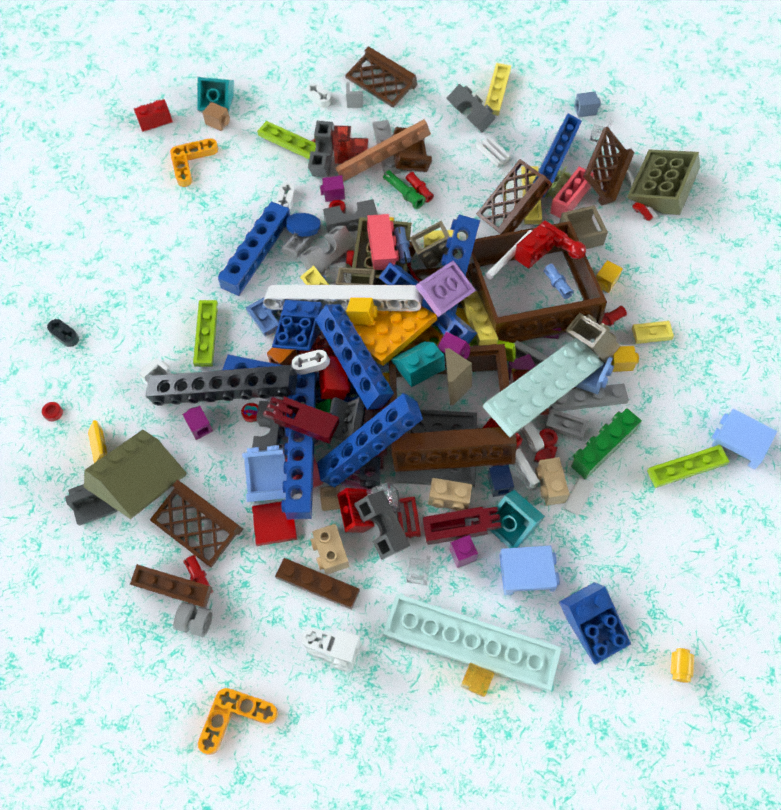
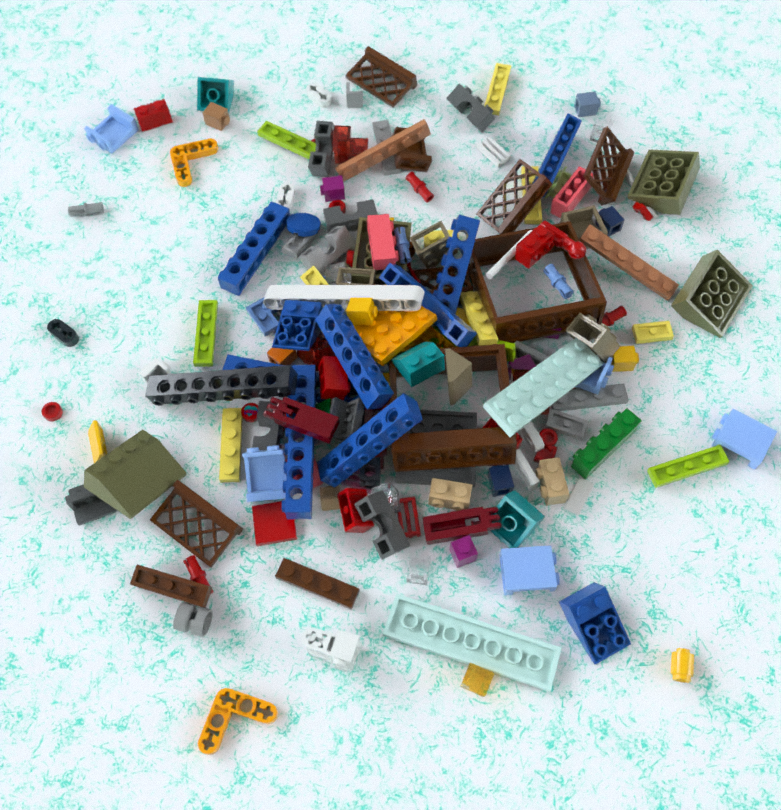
(86, 209): none -> light grey axle
(113, 130): none -> light blue panel
(197, 422): magenta brick -> none
(231, 445): none -> light yellow plate
(310, 362): white beam -> none
(330, 549): tan brick -> none
(409, 193): green pin -> none
(445, 288): lavender plate -> none
(454, 343): magenta brick -> none
(608, 276): yellow brick -> none
(612, 220): none -> dark blue brick
(628, 262): none -> nougat plate
(712, 294): none -> olive slope

